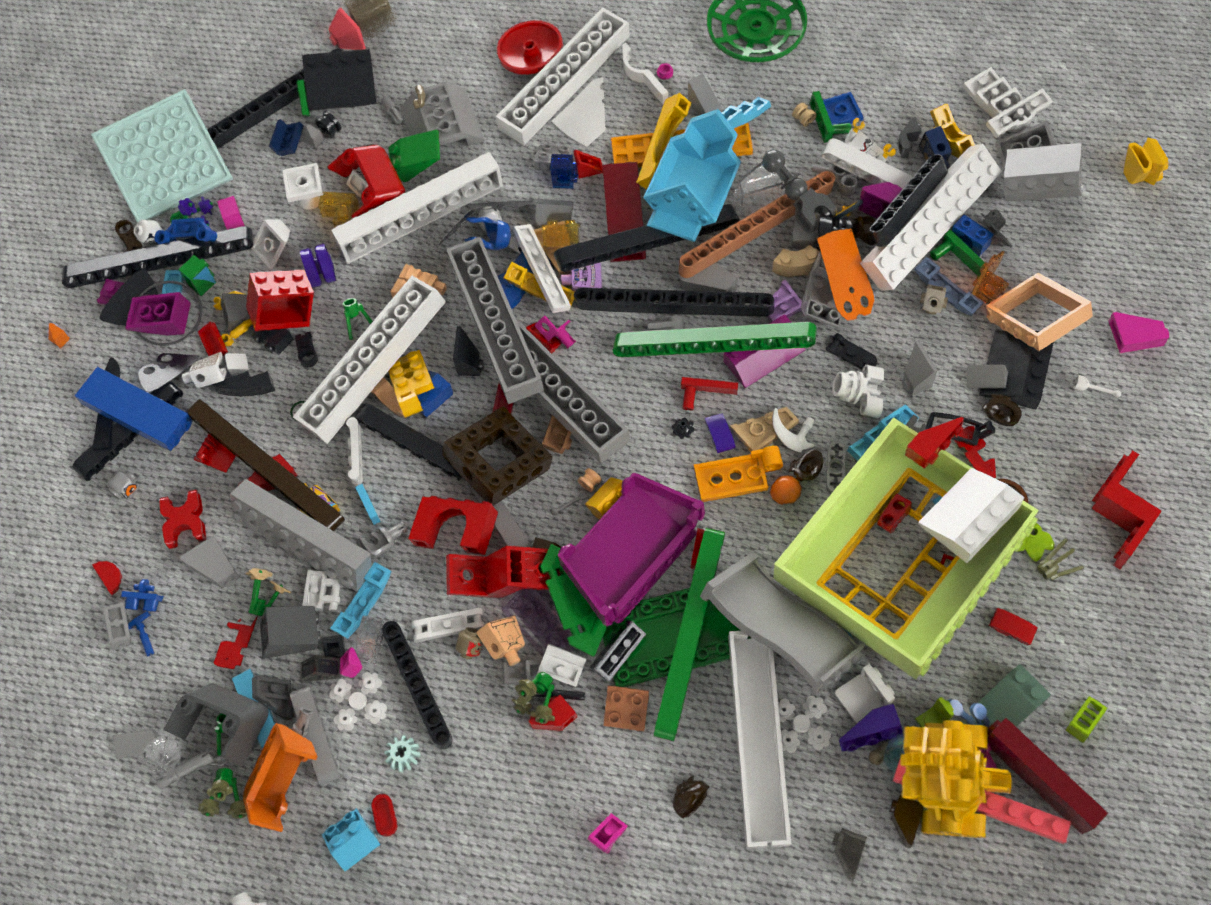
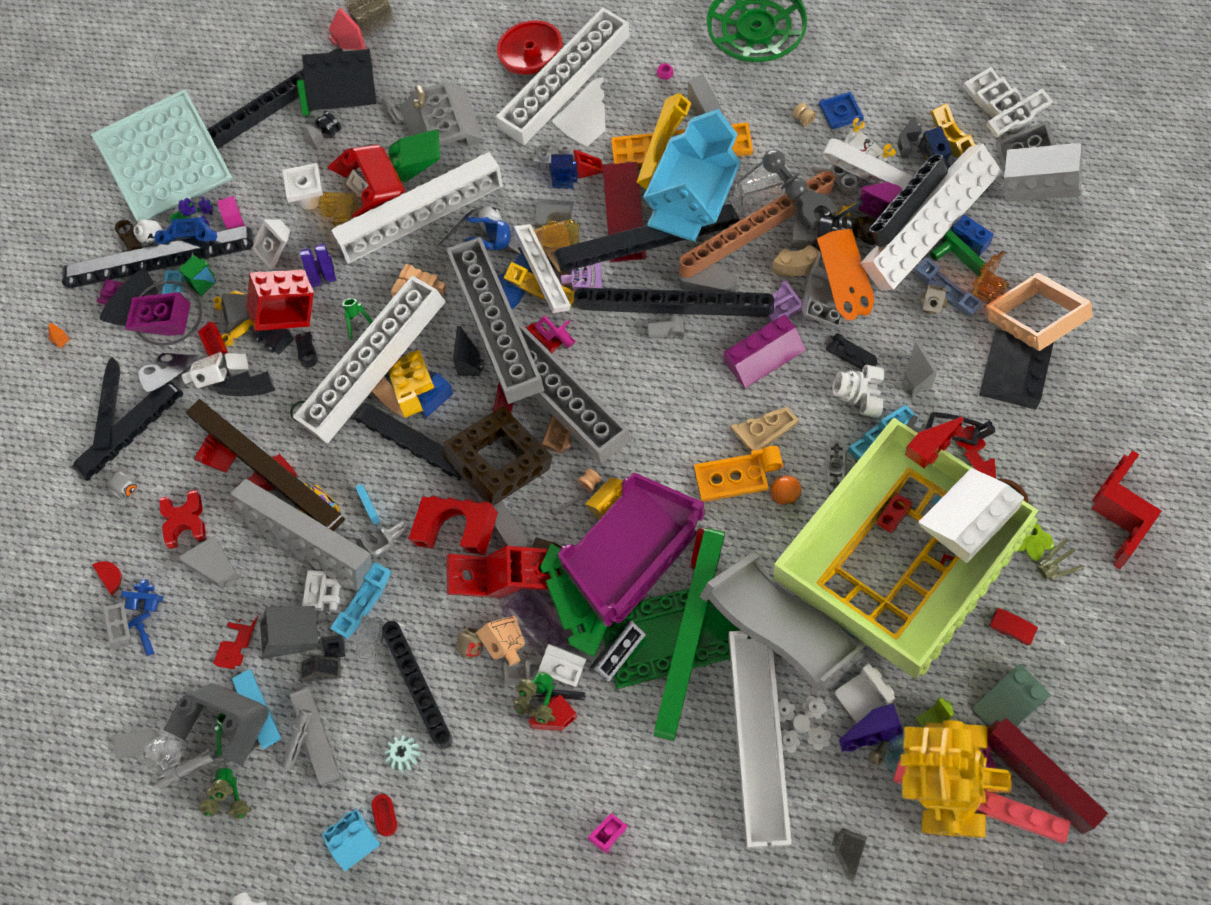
(134, 408): blue brick -> none
(257, 604): plant -> none
(272, 775): orange windscreen -> none
(273, 694): dark grey wing -> none
(286, 137): dark blue bracket -> none
(350, 663): dark pink slope -> none
(355, 458): white plate -> none
(358, 701): white plant -> none
(446, 624): white plate -> none
(494, 204): black piece -> none
(626, 708): nougat hinge -> none
(643, 76): white piece -> none
(683, 428): black plant -> none
(689, 796): dark brown hat -> none
(692, 385): red piece -> none
(715, 339): beam -> none
(720, 433): dark purple slope -> none
(745, 111): medium azure slope -> none
(791, 440): white piece -> none
(807, 466): dark brown hat -> none
(823, 121): green piece -> none
(906, 818): dark brown slope -> none
(977, 711): medium blue piece -> none
(986, 376): light grey slope -> none
(995, 221): dark grey hinge -> none
(1002, 410): dark brown hat -> none
(1080, 730): lime slope -> none
(1083, 384): white hinge -> none
(1137, 332): dark pink slope -> none
(1145, 162): yellow piece -> none

